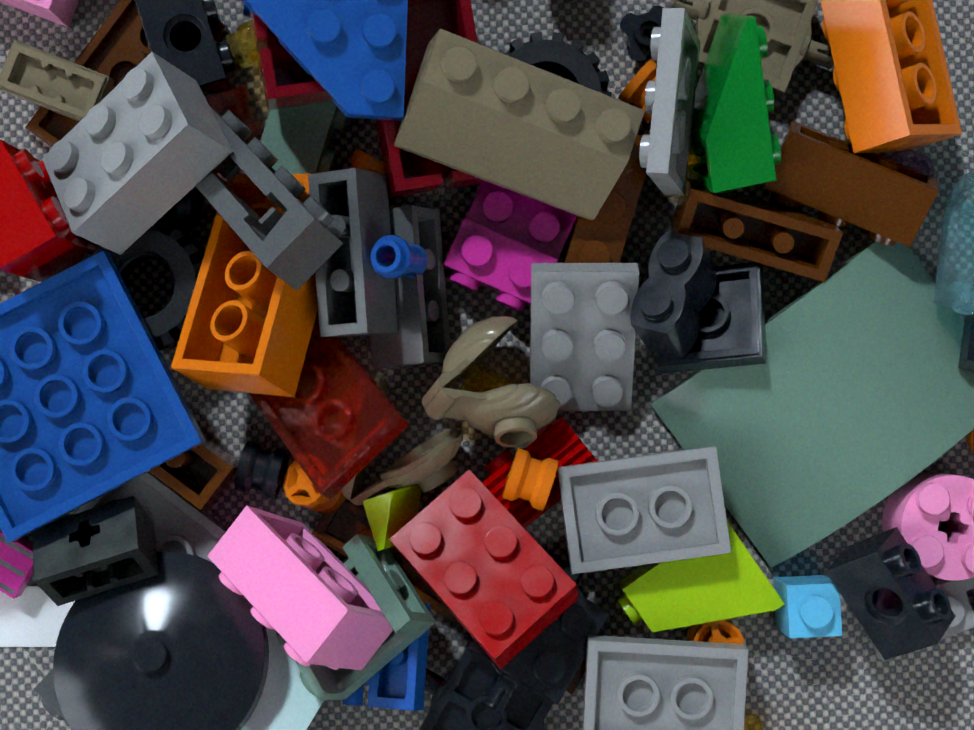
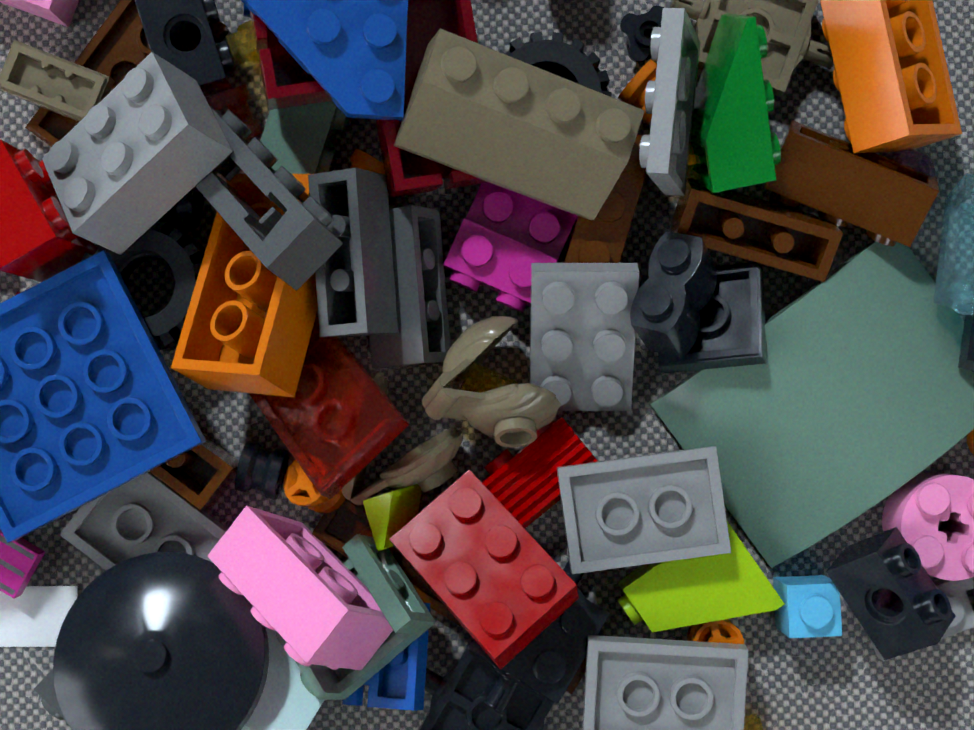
(94, 551): pearl dark grey brick -> none
(395, 257): blue pin -> none
(530, 479): orange wheel -> none

